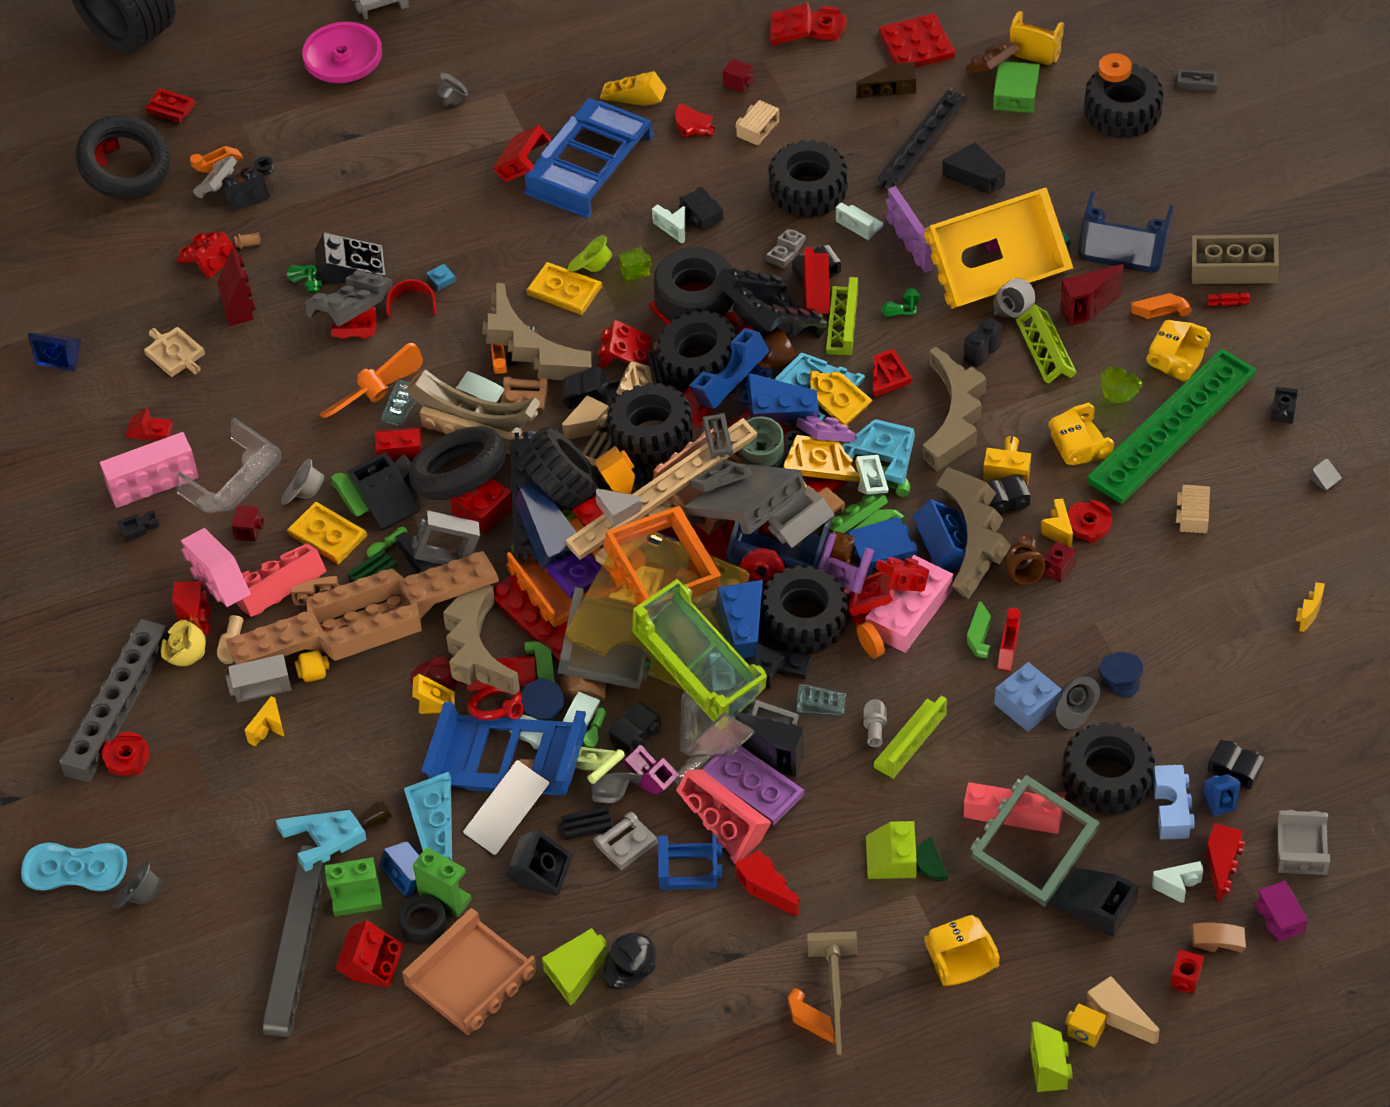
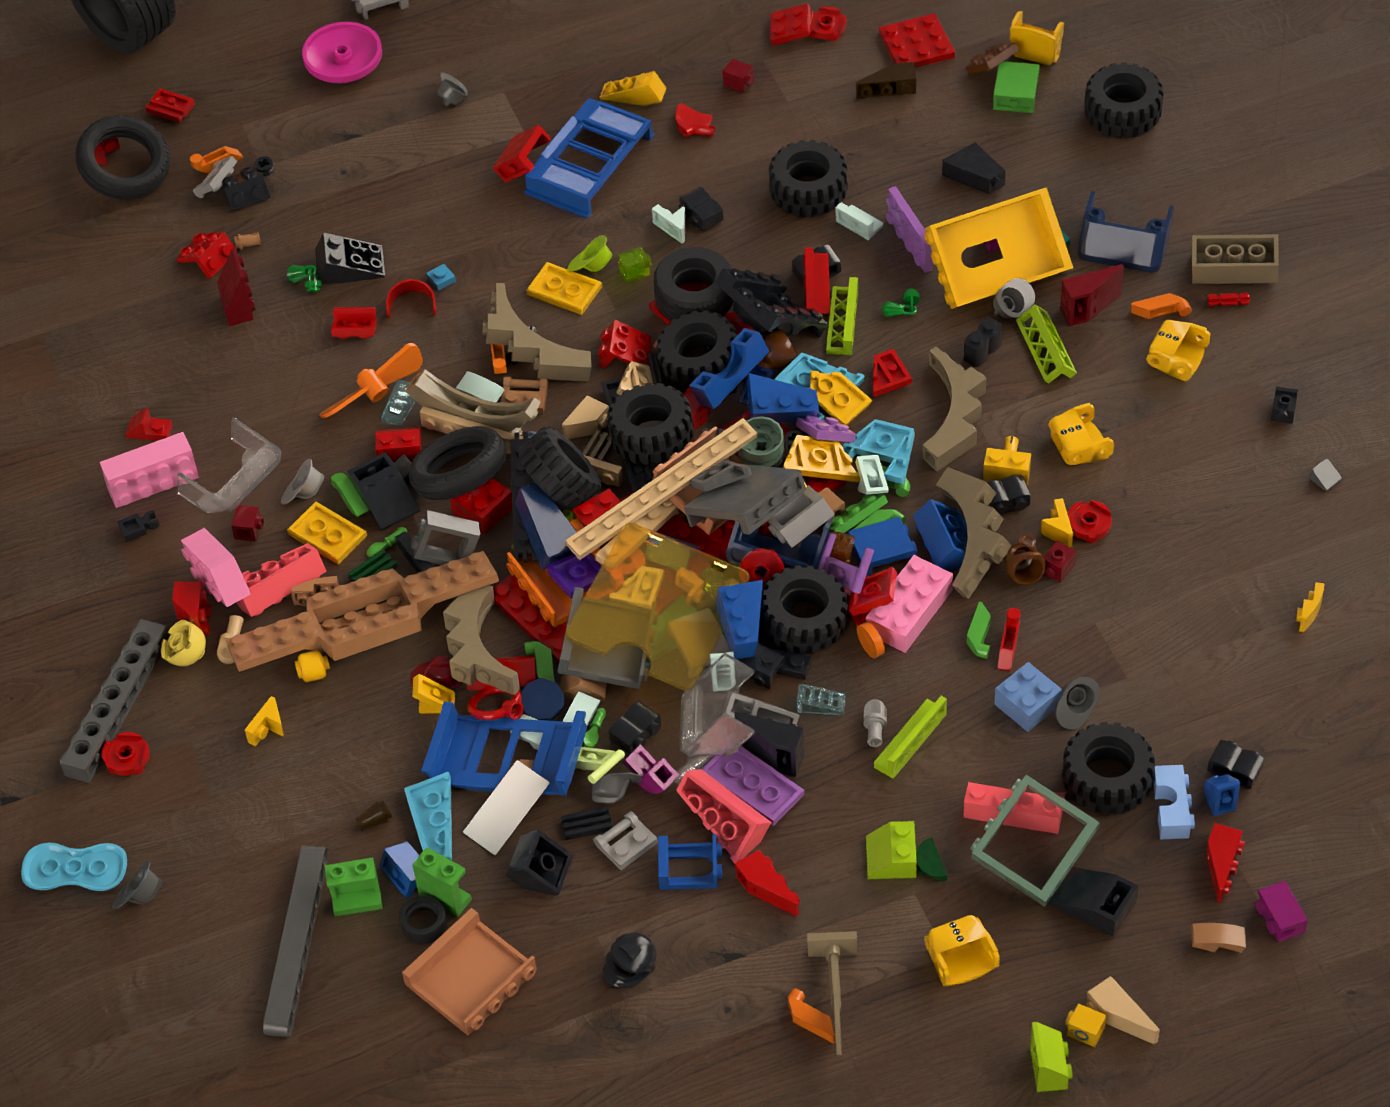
(55, 350): clear blue slope -> none
(174, 351): tan plate -> none
(258, 678): light grey window -> none
(328, 830): medium azure wing -> none
(360, 293): dark grey piece -> none
(369, 955): red slope -> none
(575, 964): lime slope -> none
(578, 386): black brick -> none
(616, 470): light orange slope -> none
(617, 505): light grey slope -> none
(669, 518): orange window -> none
(696, 652): clear light blue windscreen -> none
(720, 451): dark grey tile -> none
(757, 122): tan brick -> none
(786, 248): light grey slope -> none
(905, 574): red bracket -> none
(921, 139): black hinge -> none
(1115, 67): orange piece -> none
(1118, 386): clear neon green hair -> none
(1121, 673): dark blue hat -> none
(1171, 426): green plate -> none
(1173, 879): light aqua slope -> none
(1188, 963): red brick -> none
(1194, 508): tan brick -> none
(1197, 80): dark grey tile -> none
(1302, 842): light grey panel -> none

